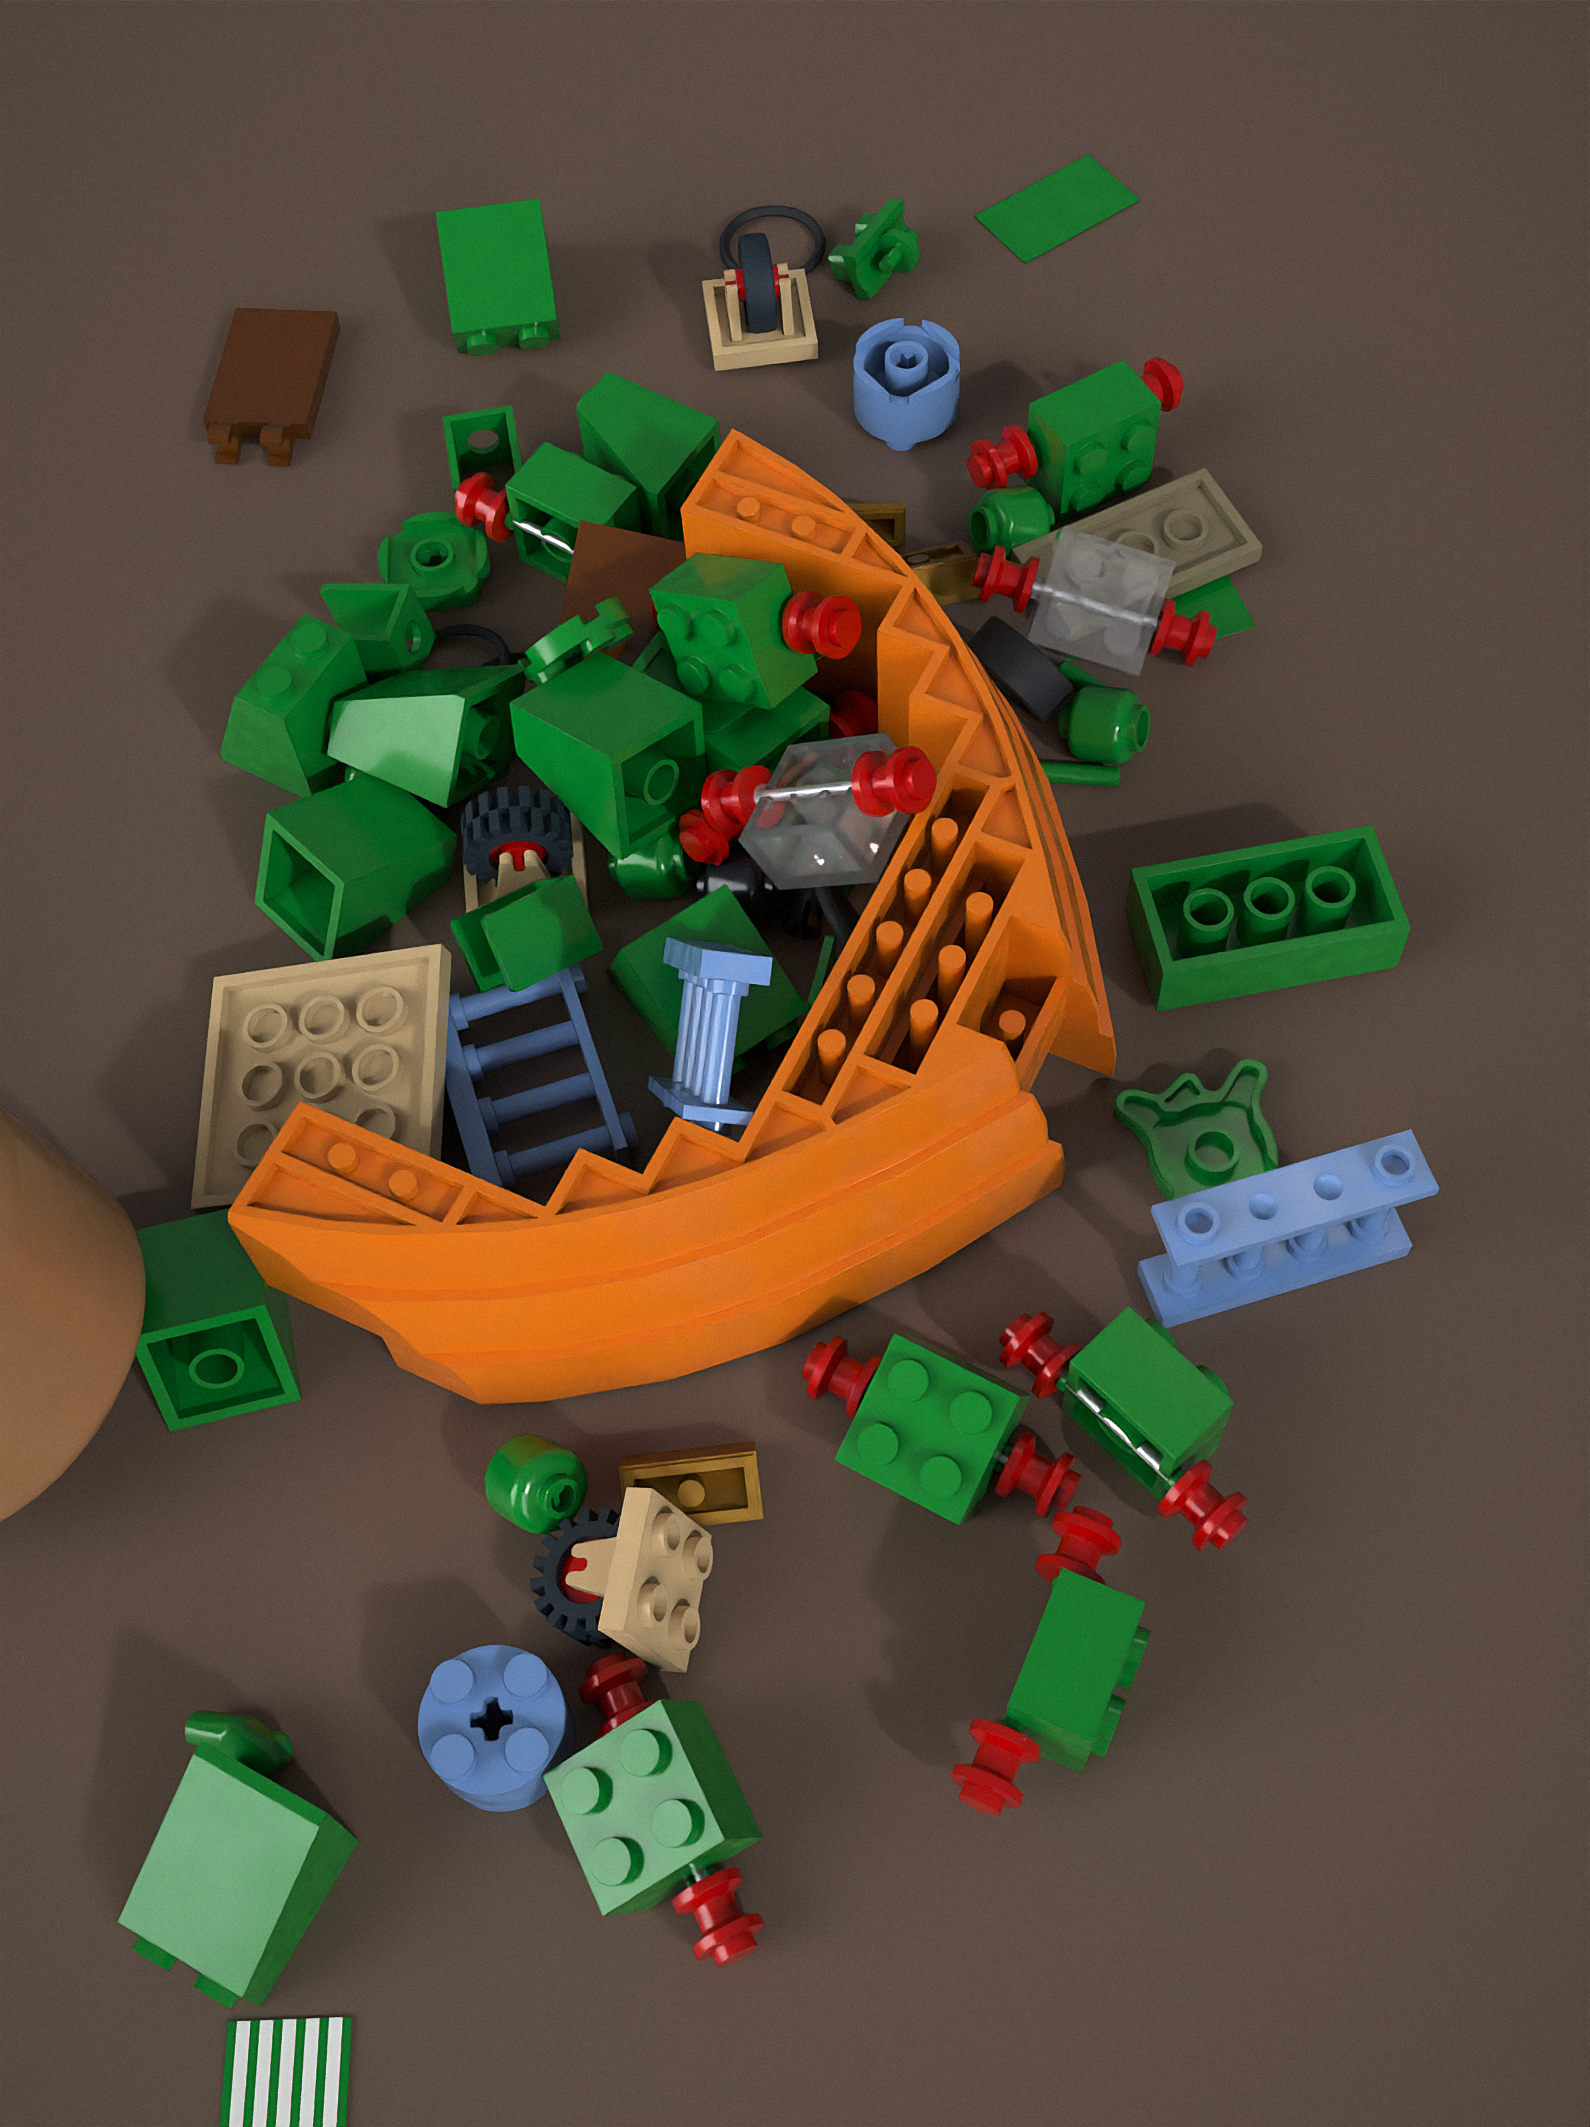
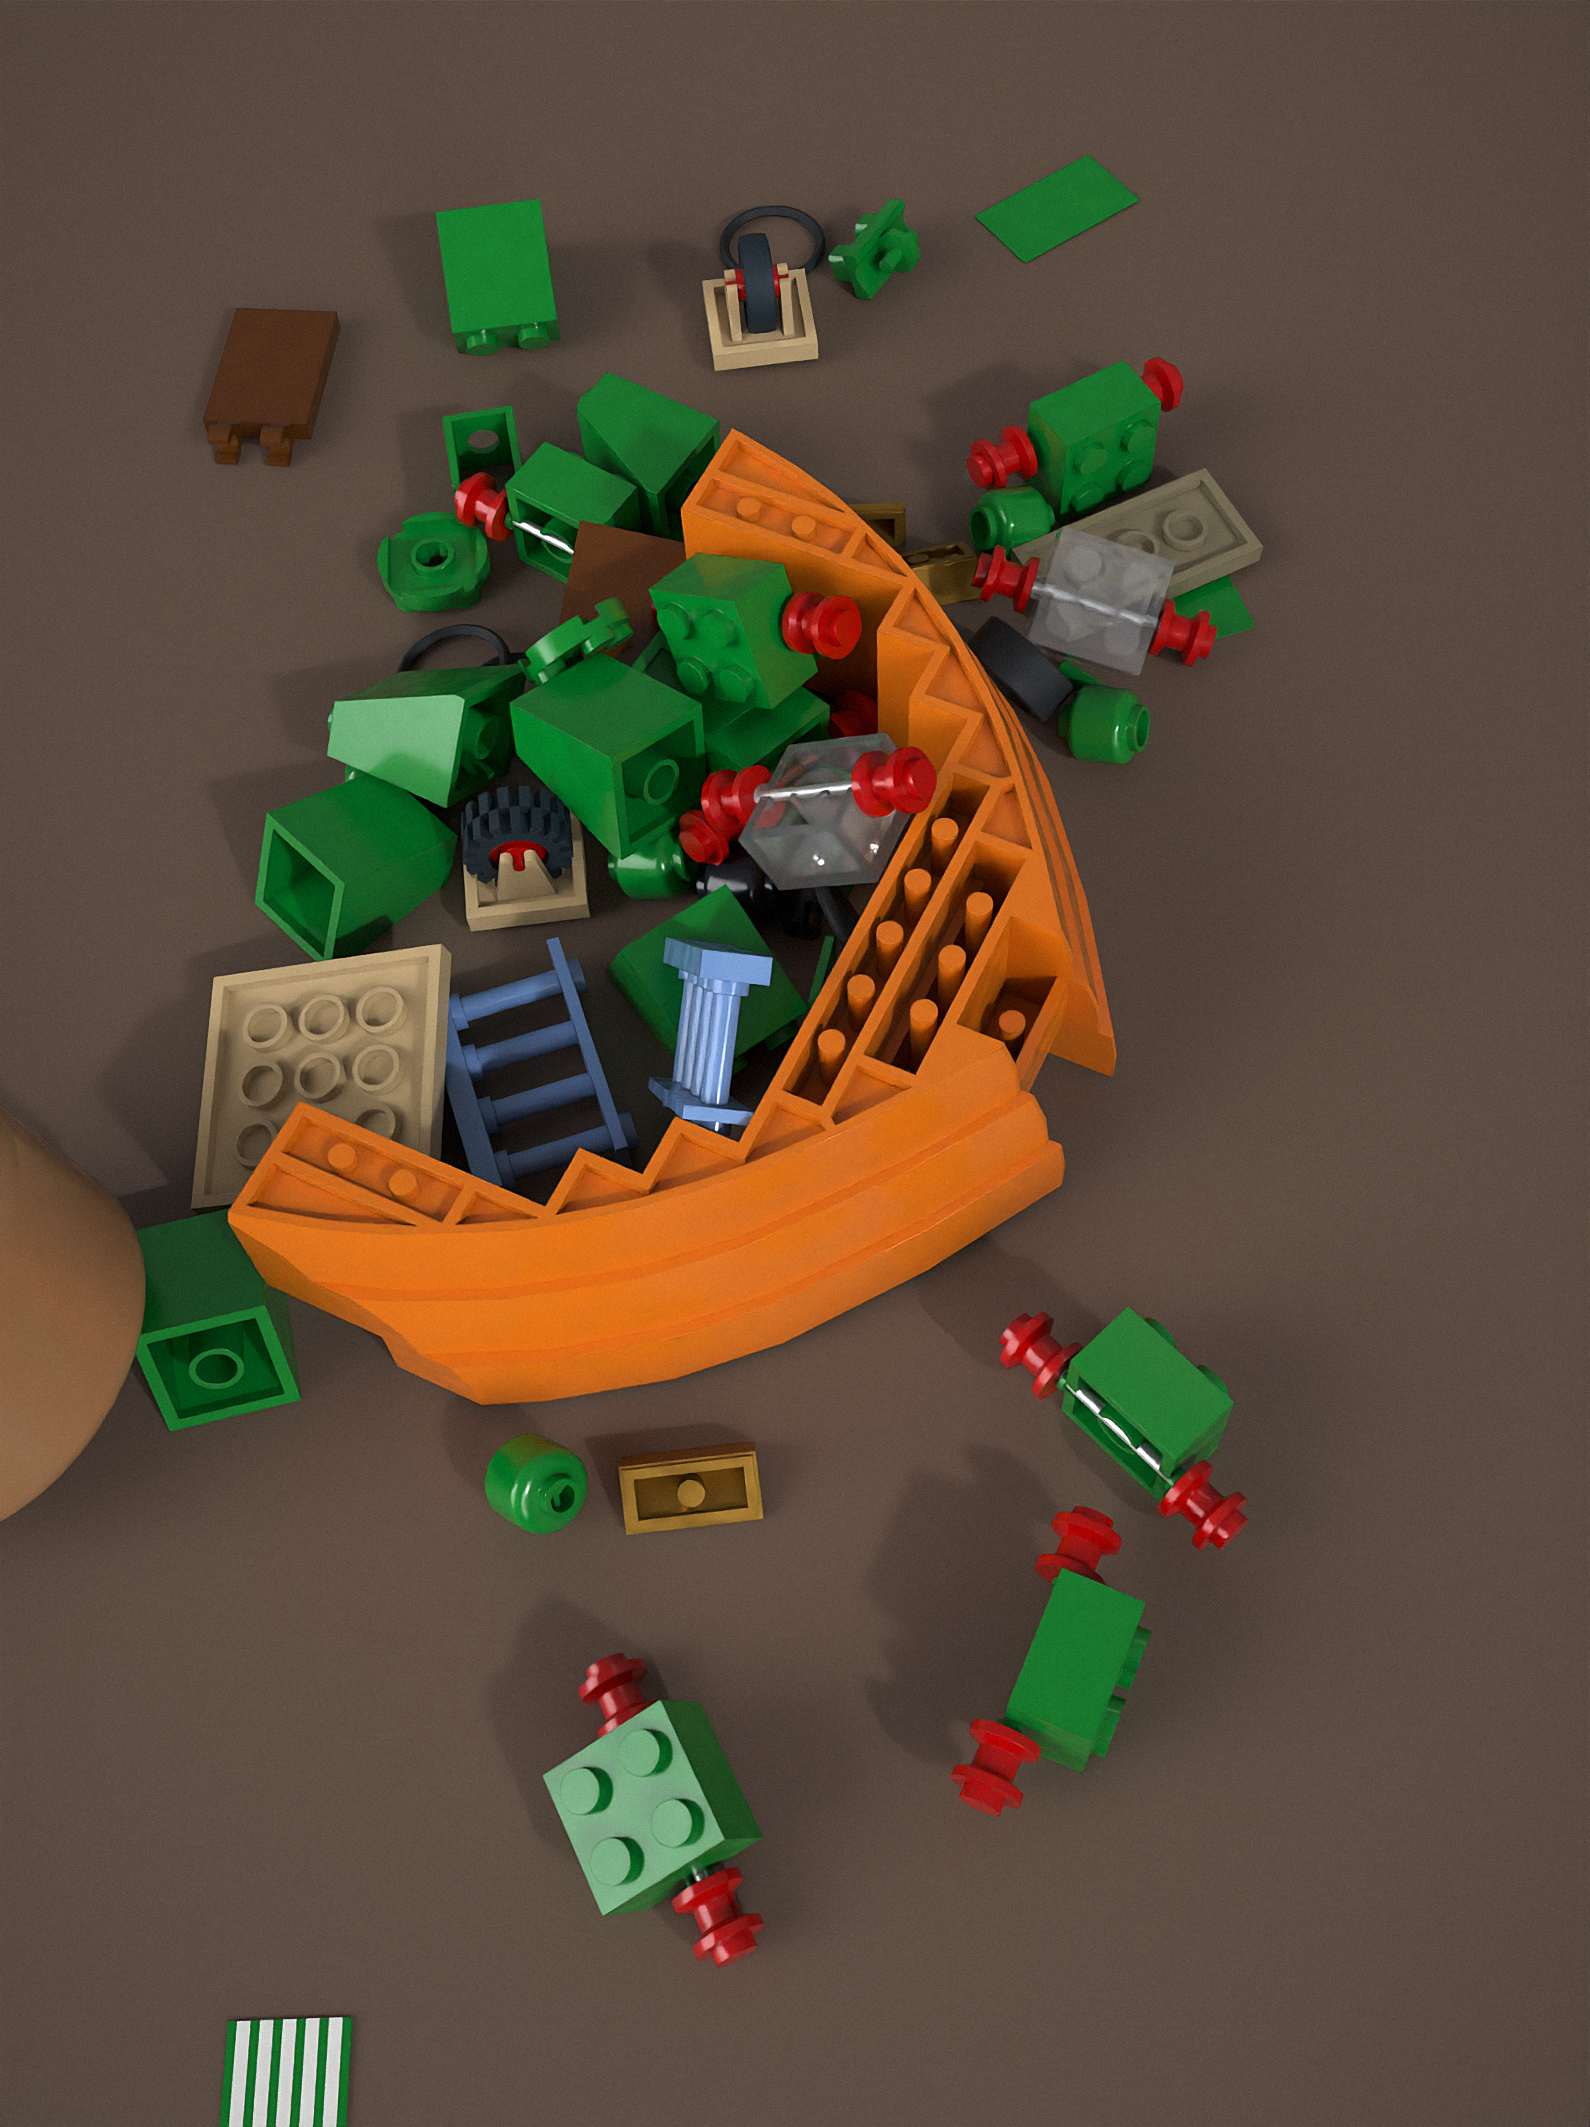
(233, 1878): slope -> none
(241, 1739): green arm -> none
(284, 708): green slope -> none
(380, 623): green piece -> none
(466, 1700): medium blue brick -> none
(526, 934): green piece -> none
(628, 1579): tan plate -> none
(906, 382): medium blue brick -> none
(936, 1428): green brick -> none
(1082, 774): green piece -> none
(1202, 1135): green tile -> none
(1265, 918): green brick -> none
(1284, 1228): medium blue fence -> none

